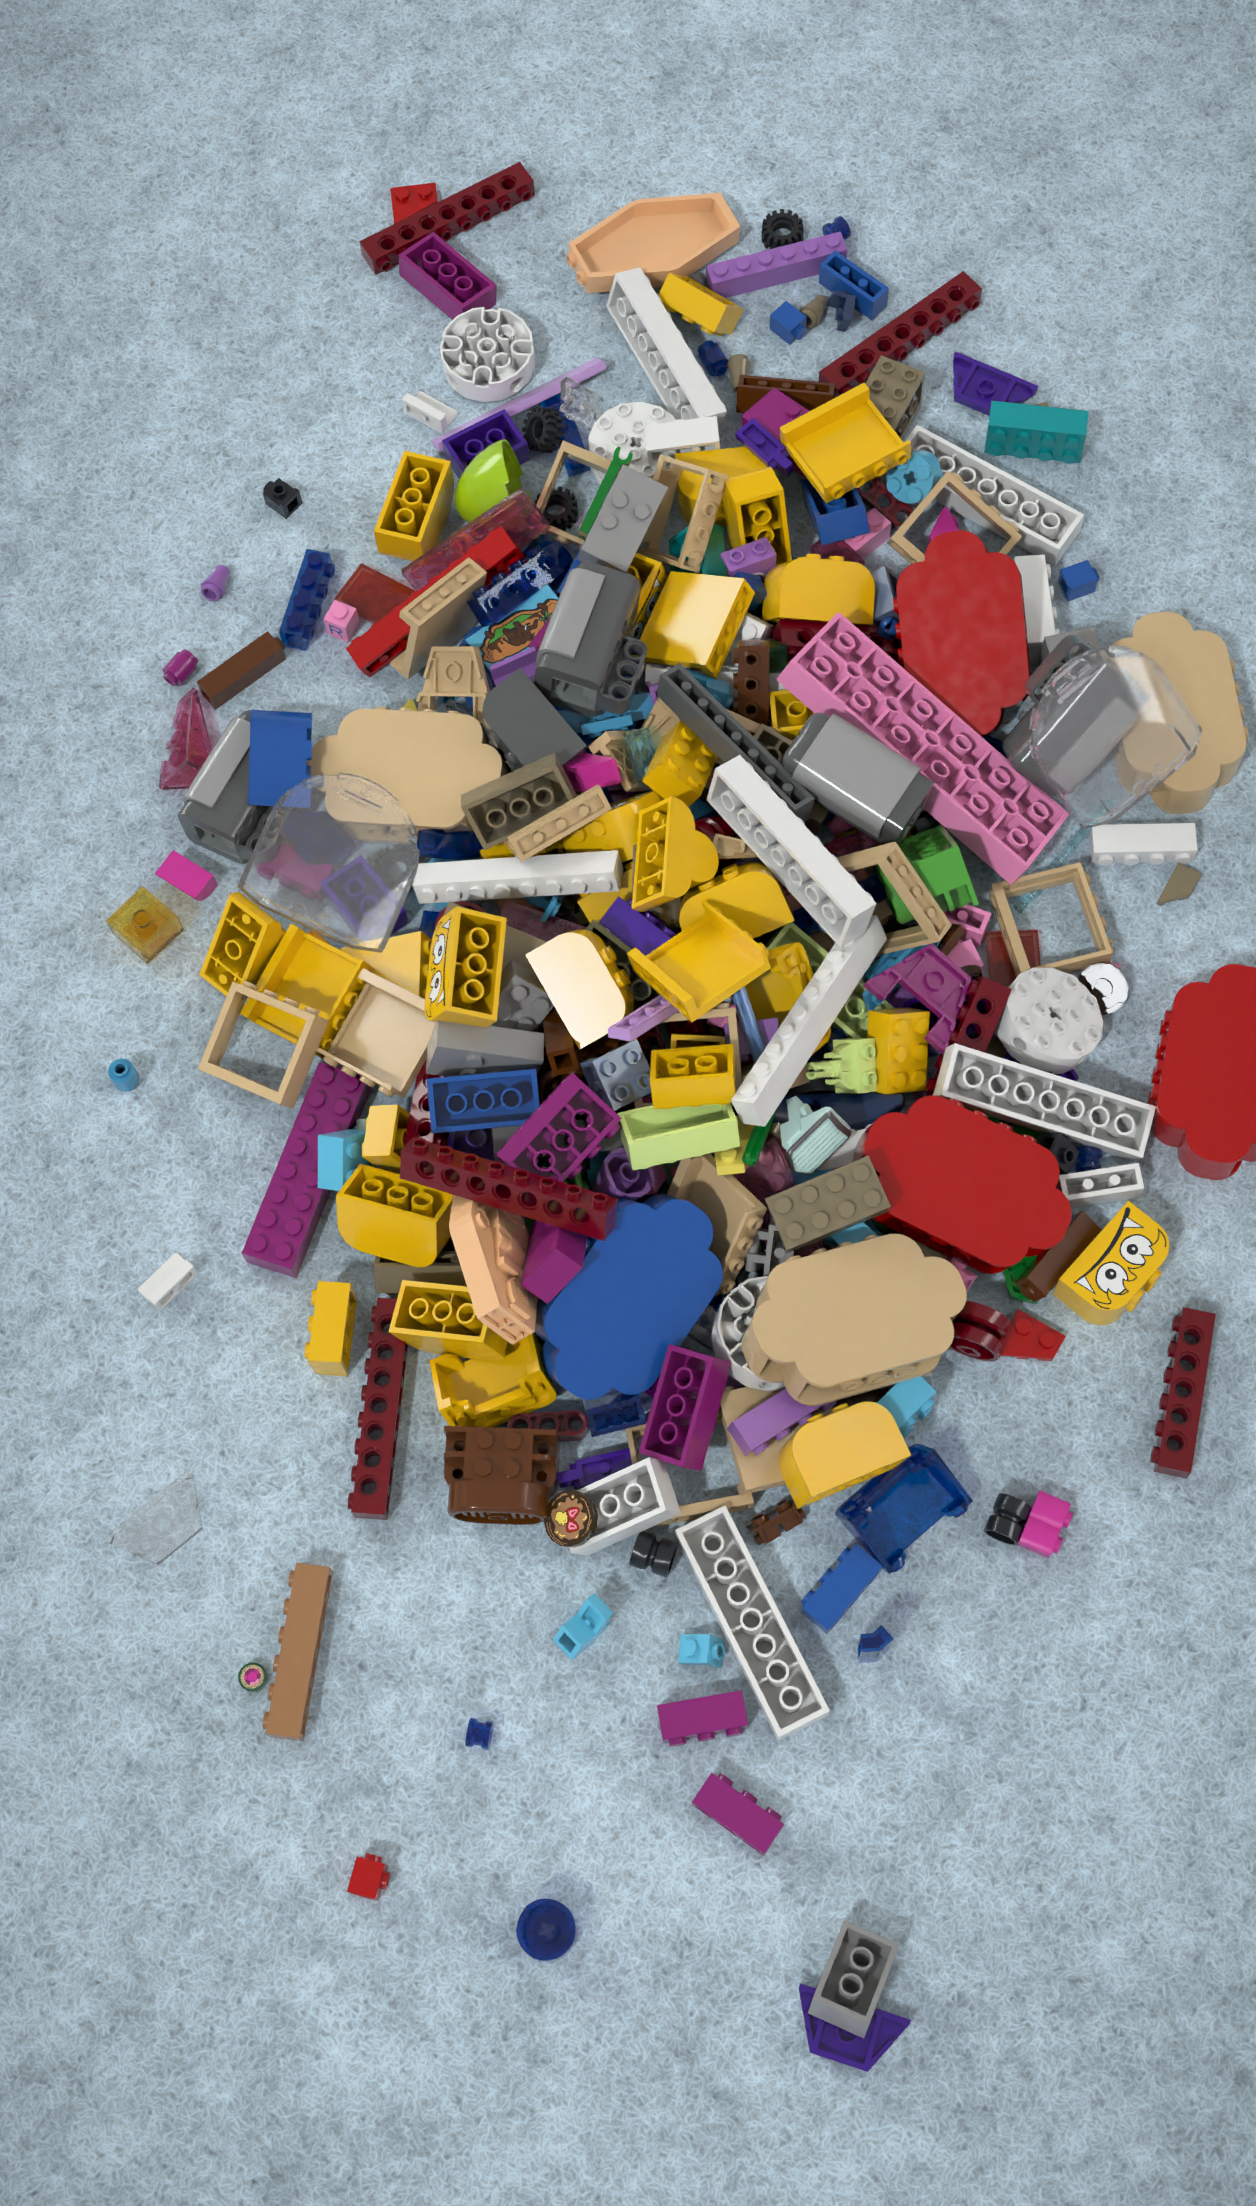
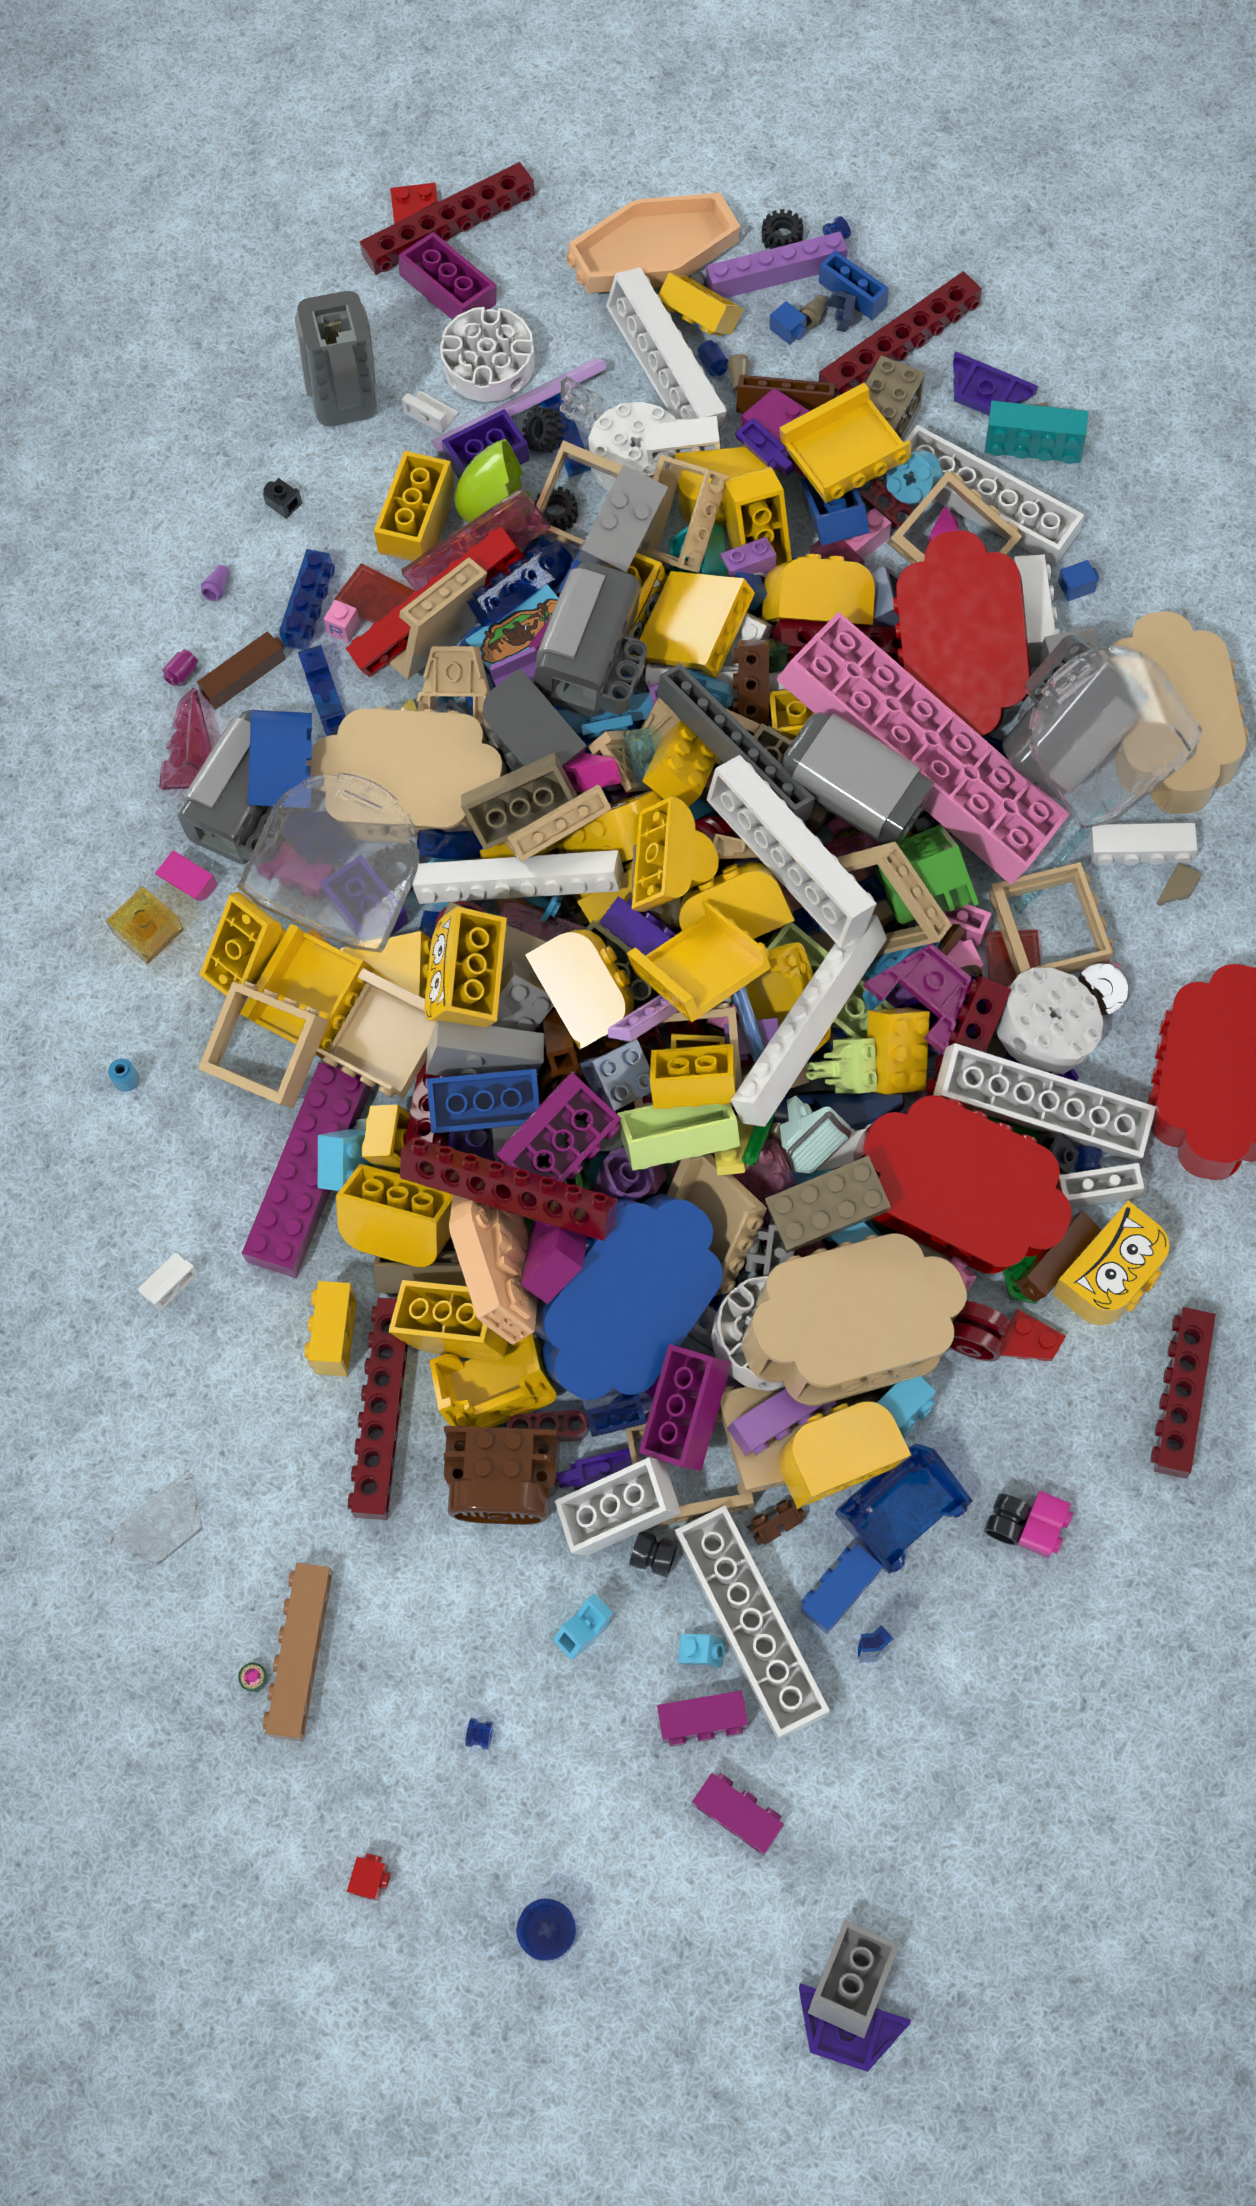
(322, 689): none -> clear blue slope
(336, 357): none -> dark grey piece
(571, 1518): tile -> none
(603, 491): green tile -> none
(883, 632): blue hinge -> none

